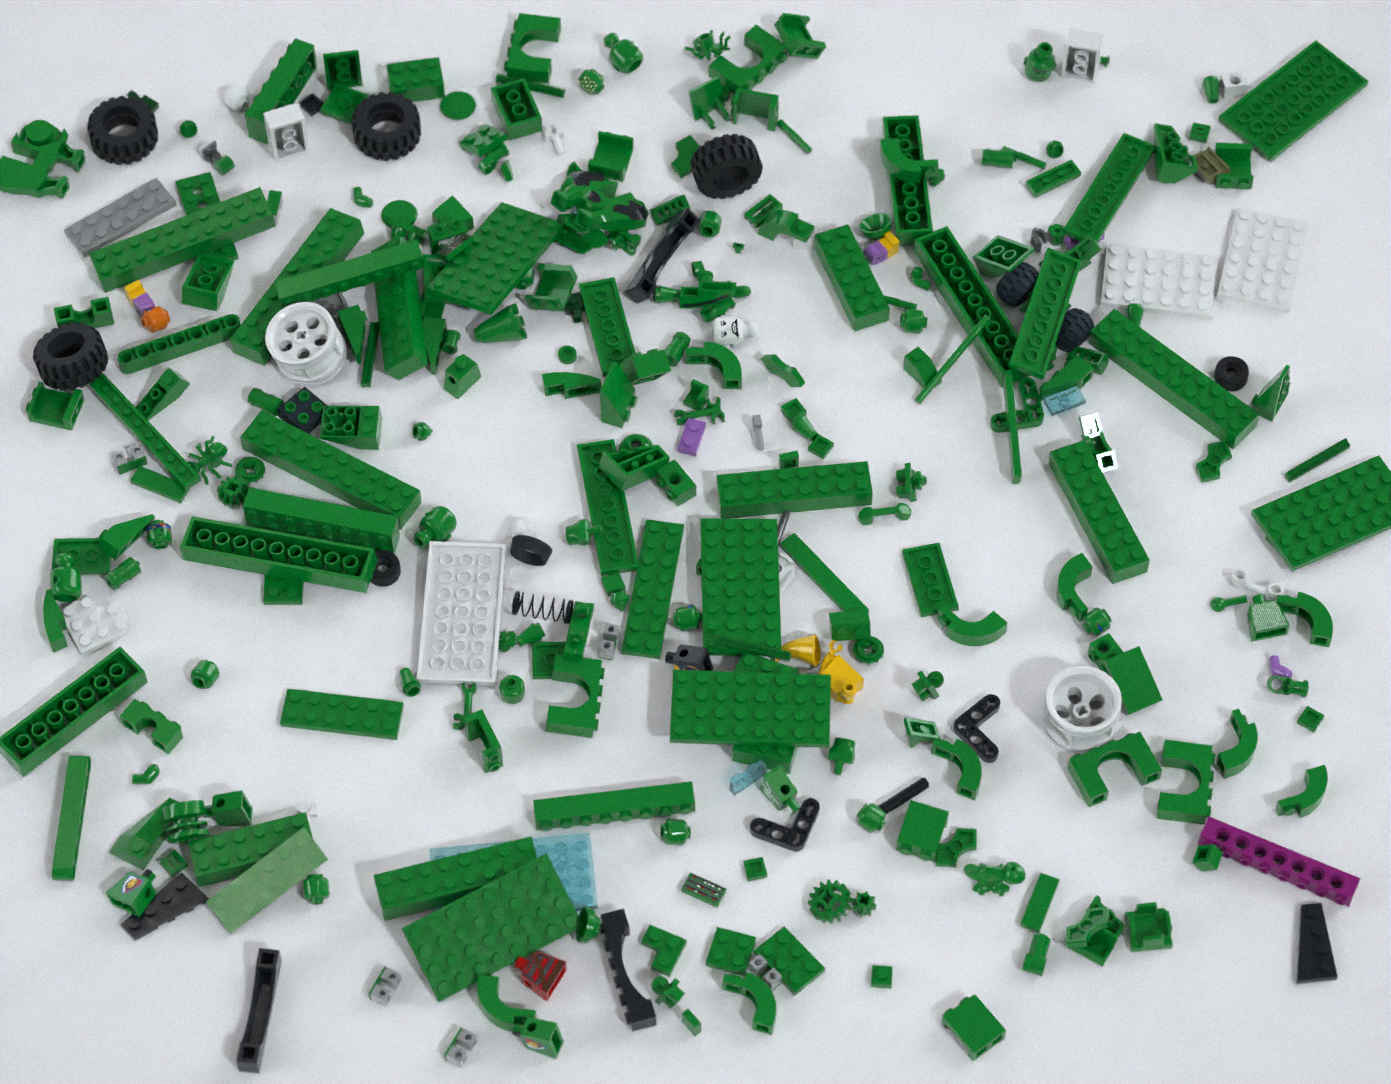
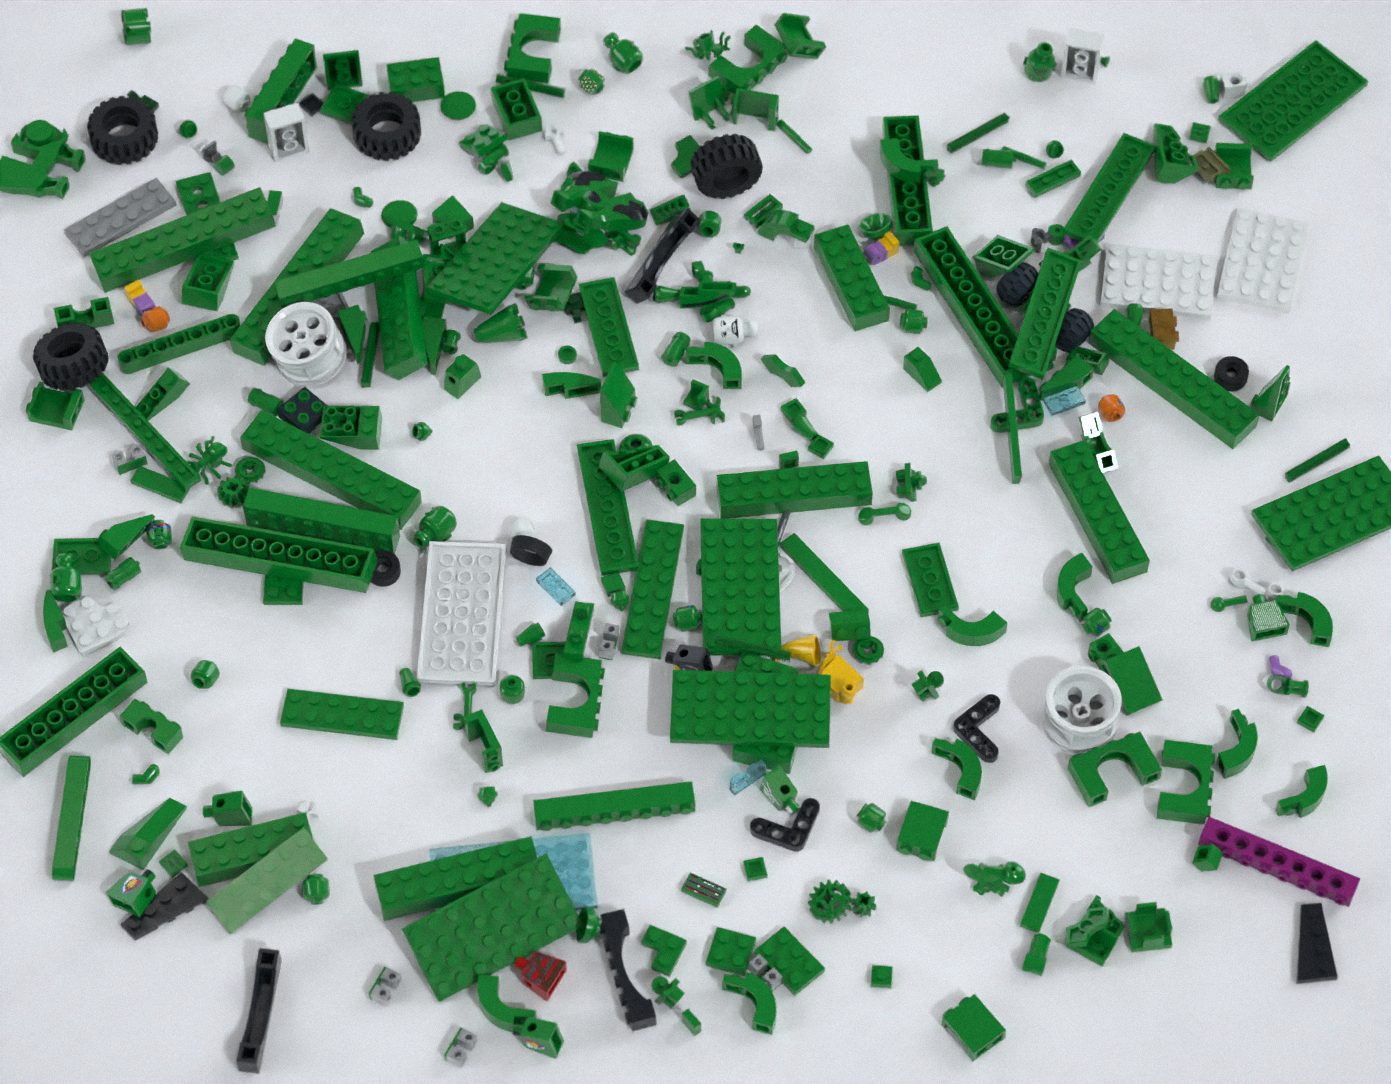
(135, 26): none -> green brick
(185, 820): green wheel -> none
(454, 247): green tile -> none
(487, 795): none -> green plate
(507, 640): green plant -> none
(517, 603): black piece -> none
(555, 586): none -> clear light blue plate
(581, 532): green piece -> none
(646, 367): green brick -> none
(675, 832): green head -> none
(691, 437): medium lavender plate -> none
(841, 753): green piece -> none
(904, 795): black axle -> none
(920, 730): green slope -> none
(962, 842): green tile -> none
(975, 332): green bar -> none
(977, 132): none -> green axle
(1111, 408): none -> orange head
(1162, 326): none -> pearl gold brick
(1210, 467): green tile -> none

